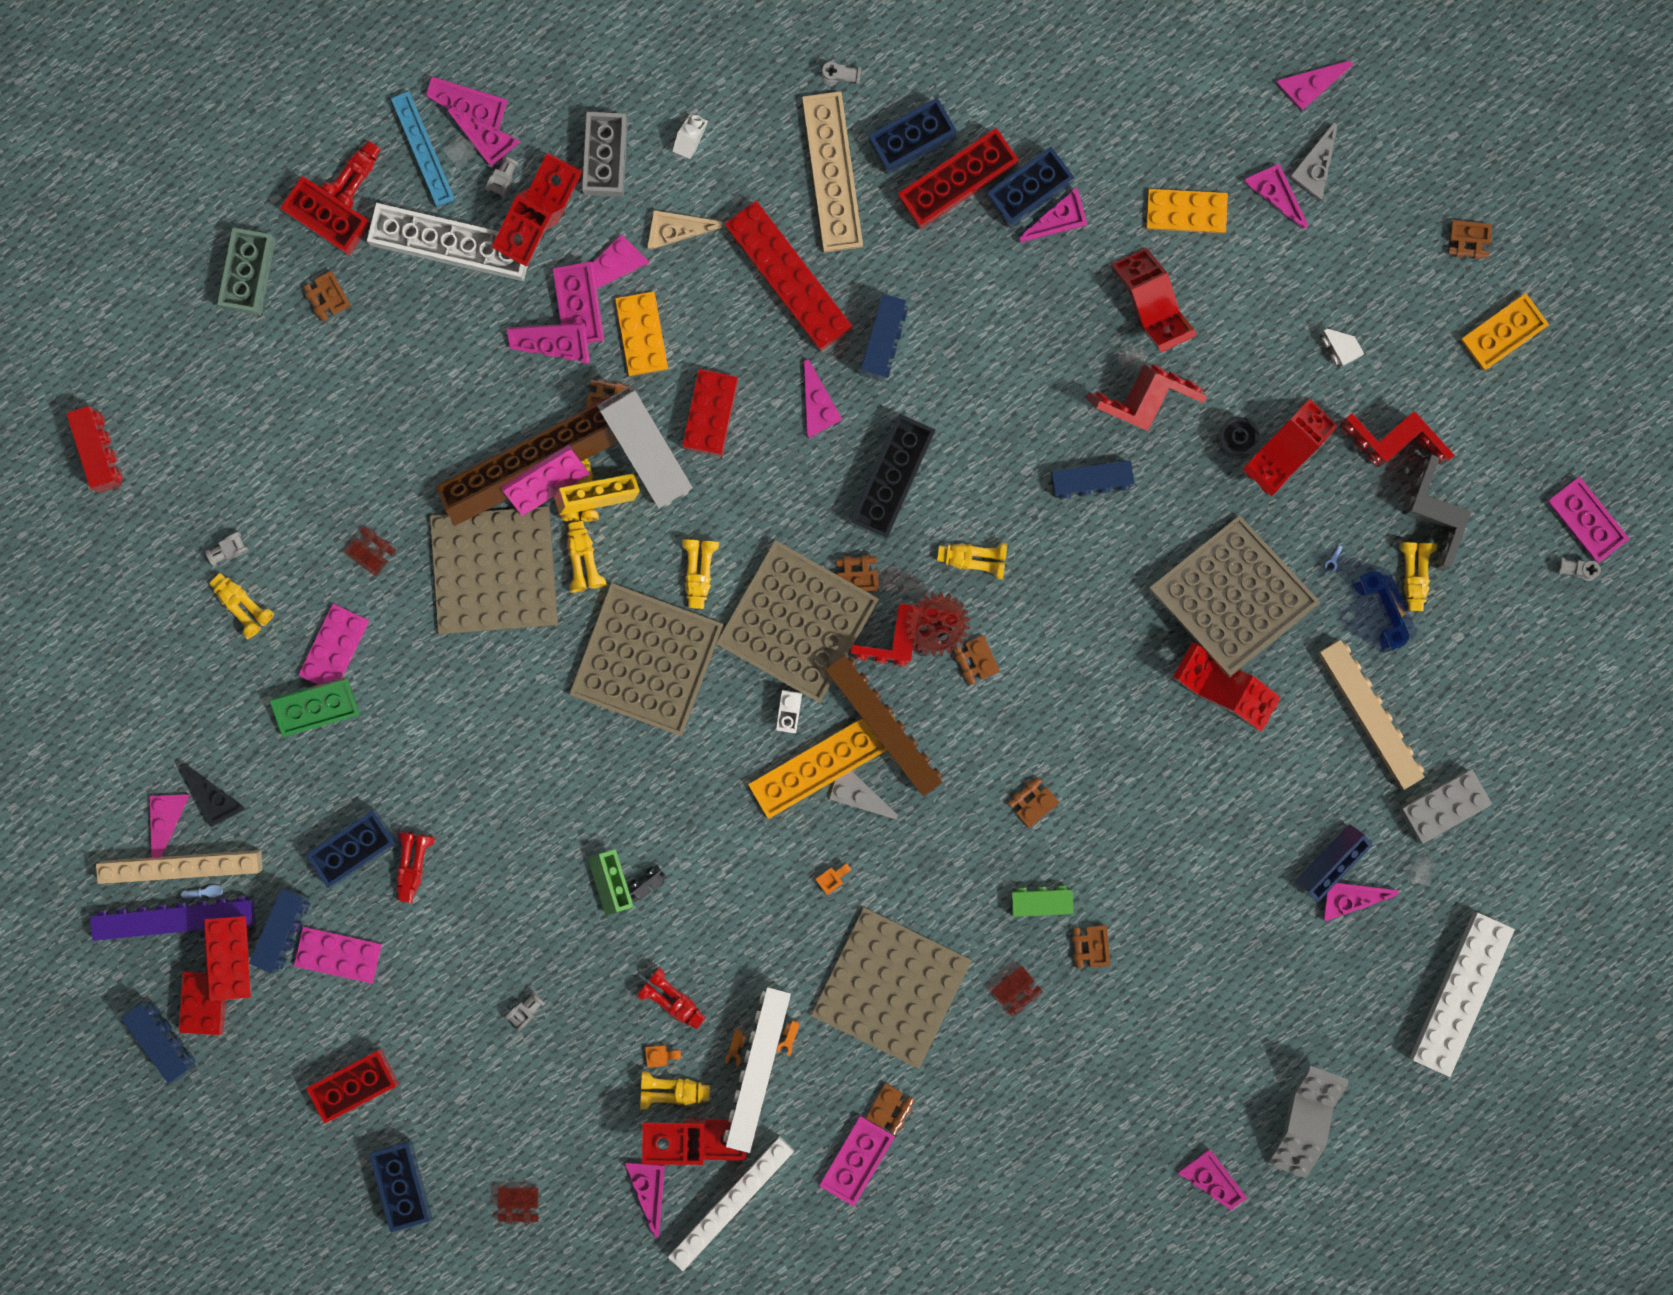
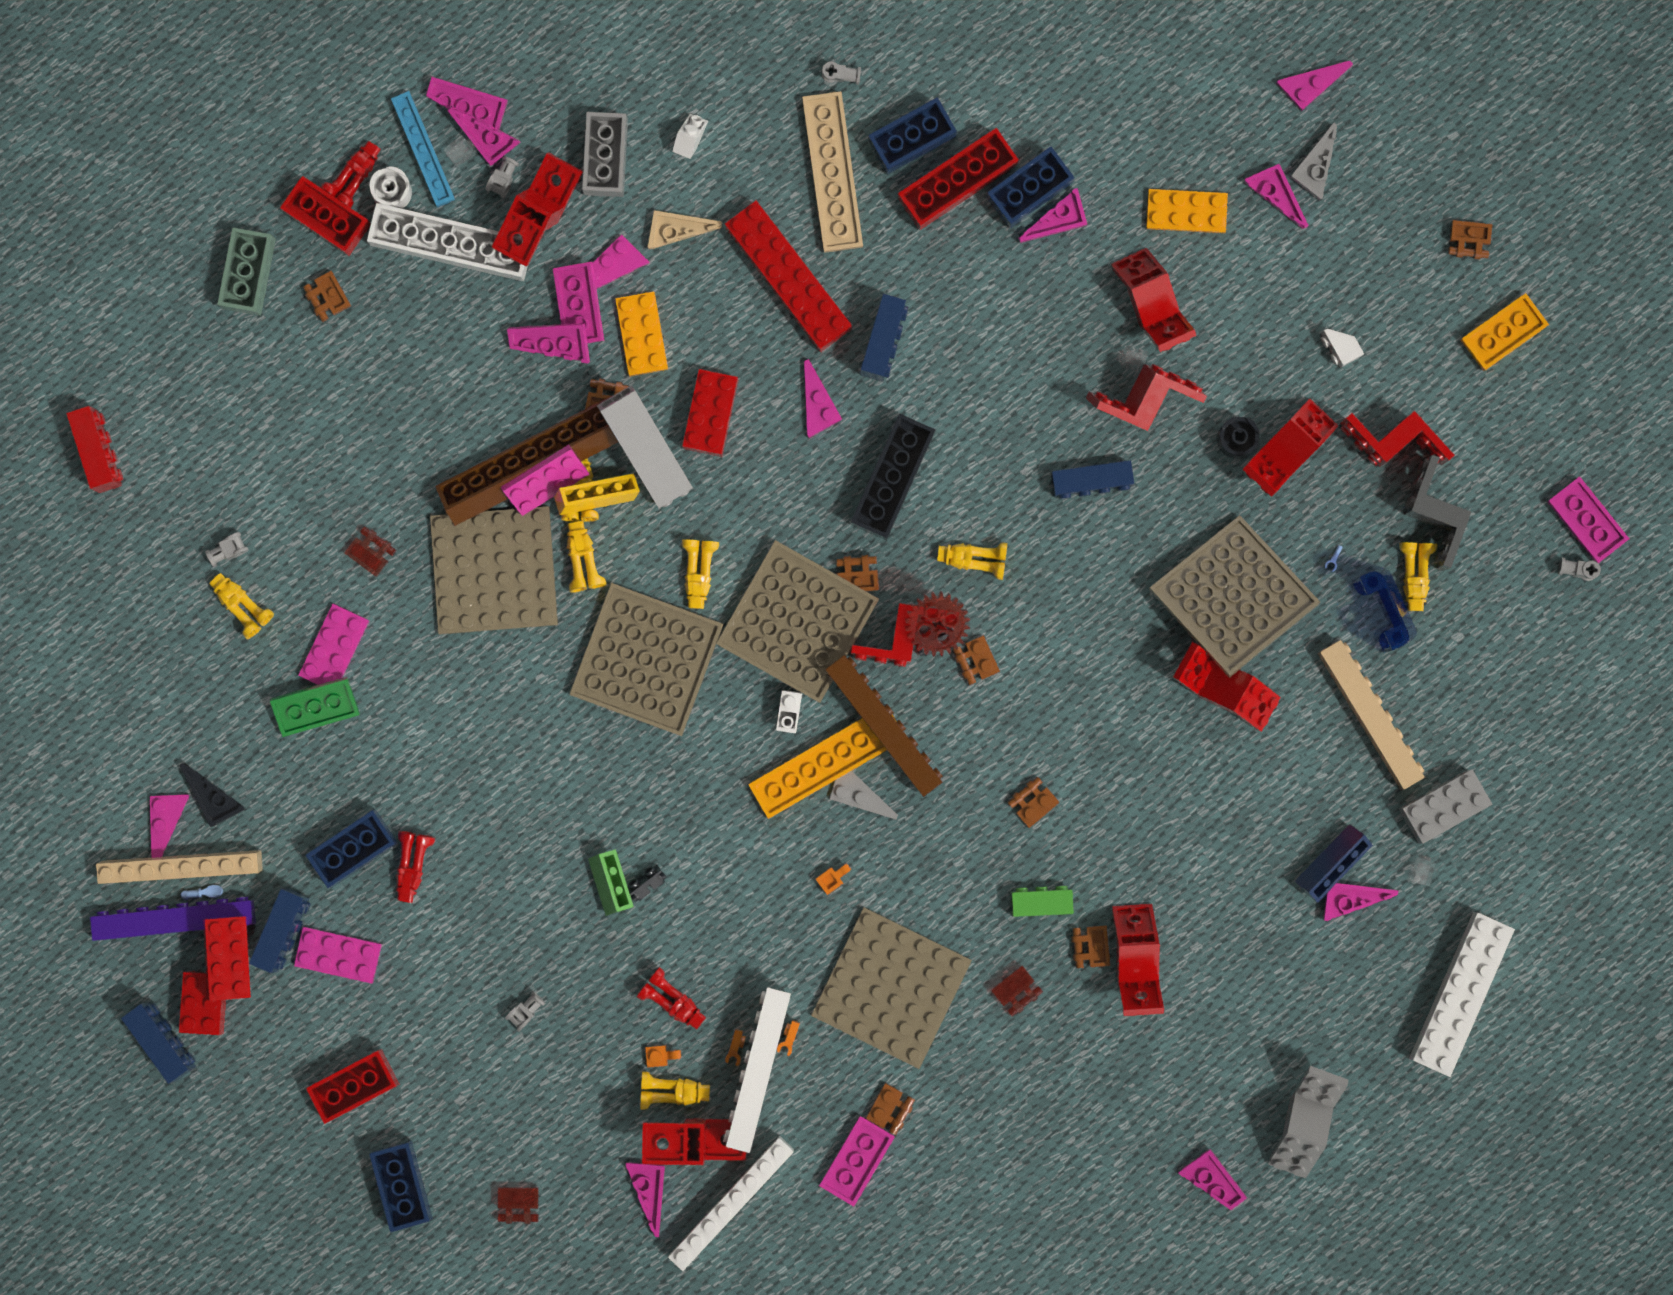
(389, 178): none -> white brick
(1138, 960): none -> red bracket

